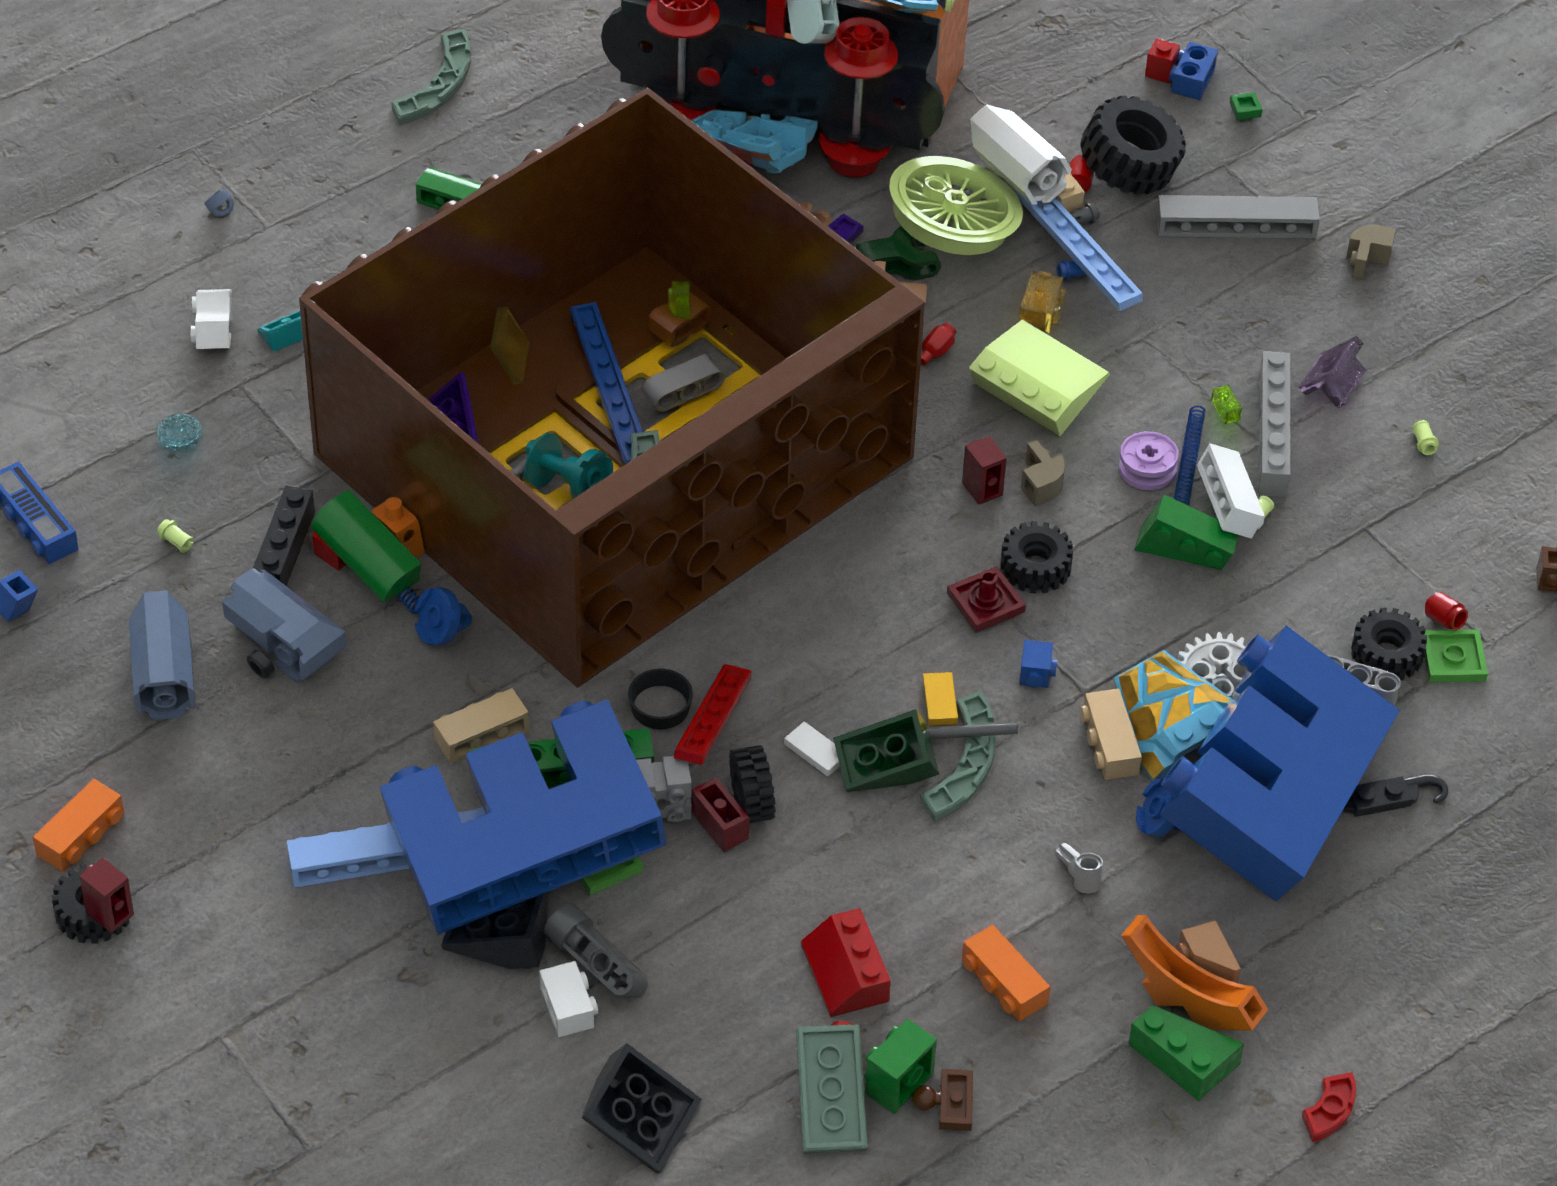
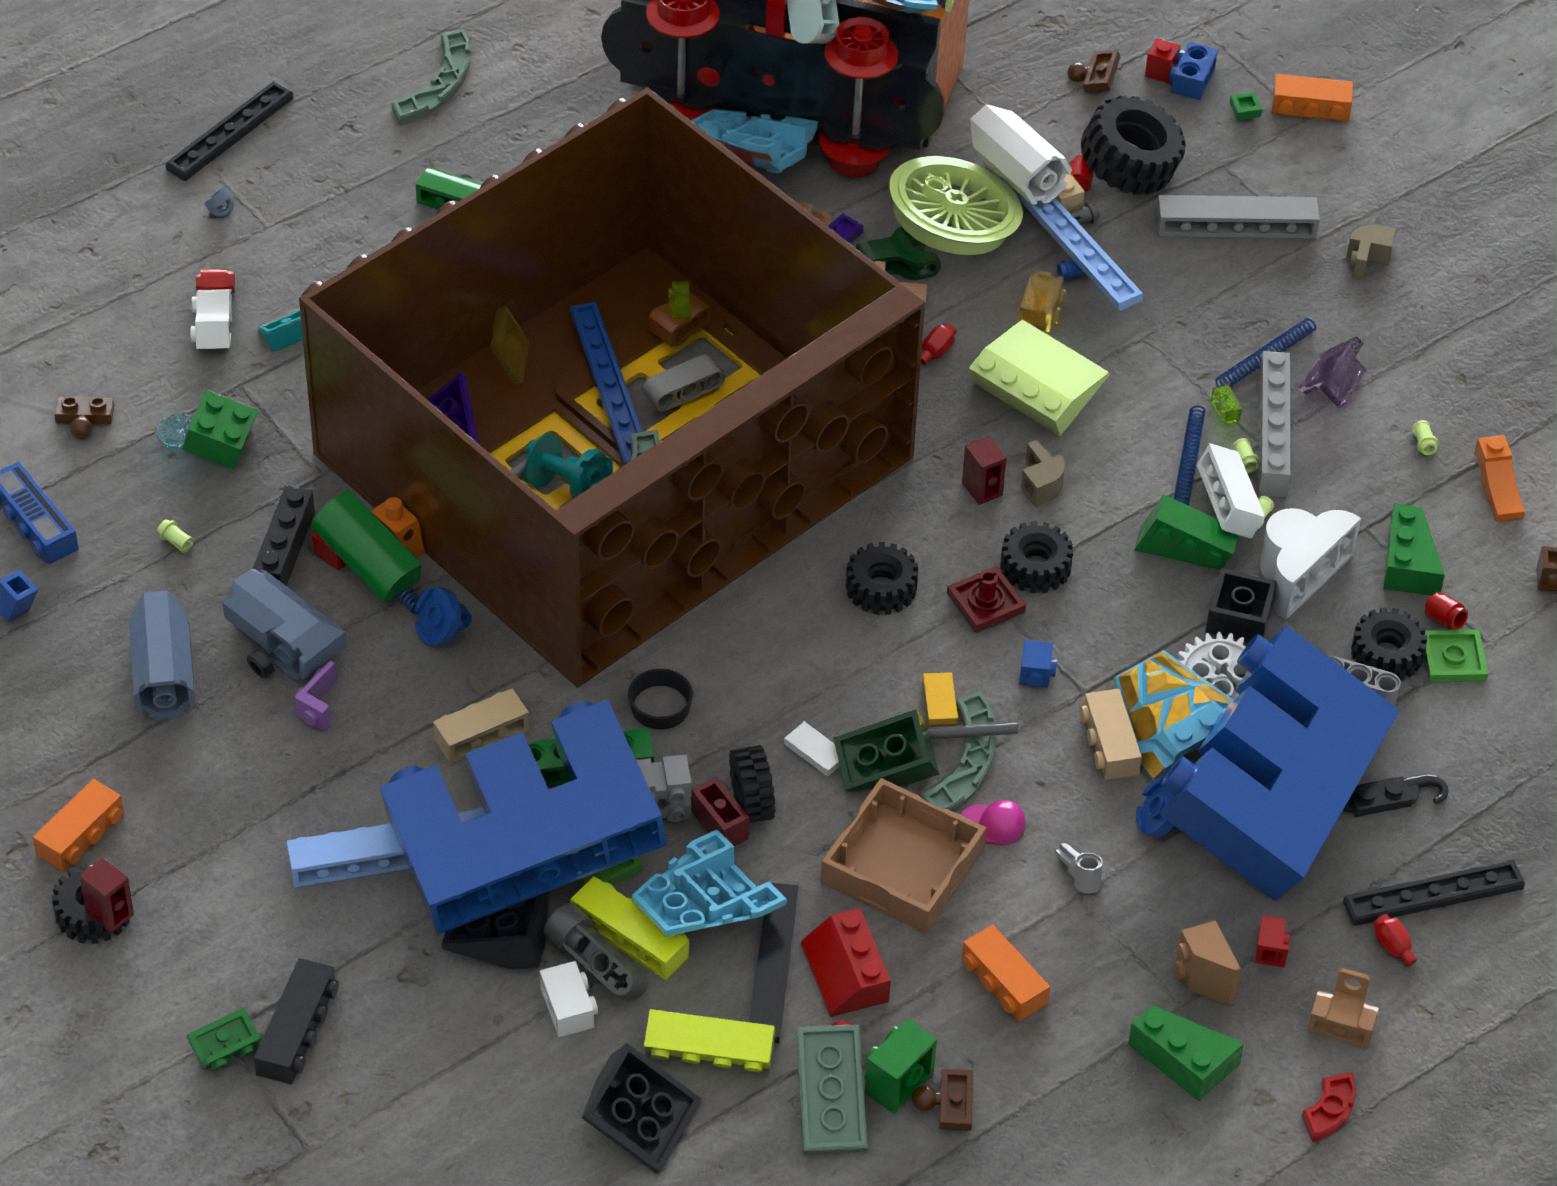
(83, 412): none -> reddish brown plate
(215, 279): none -> red brick
(219, 429): none -> green brick
(224, 1039): none -> green bracket
(229, 131): none -> black tile
(295, 1021): none -> black brick
(307, 702): none -> medium lavender bracket
(631, 929): none -> neon yellow brick
(704, 890): none -> medium azure wedge
(710, 1040): none -> neon yellow brick
(712, 714): red tile -> none
(774, 961): none -> black tile
(887, 563): none -> black tyre
(903, 855): none -> medium nougat tile
(1002, 818): none -> dark pink cap
(1099, 74): none -> reddish brown plate
(1148, 460): lavender wheel -> none
(1180, 982): orange arch -> none
(1240, 605): none -> black brick
(1249, 459): none -> yellowish green pin
(1264, 348): none -> blue piece
(1272, 942): none -> red brick
(1305, 553): none -> white brick
(1312, 97): none -> orange brick
(1344, 1013): none -> medium nougat piece
(1394, 938): none -> red plant
(1412, 554): none -> green wedge
(1434, 892): none -> black tile
(1499, 478): none -> orange slope

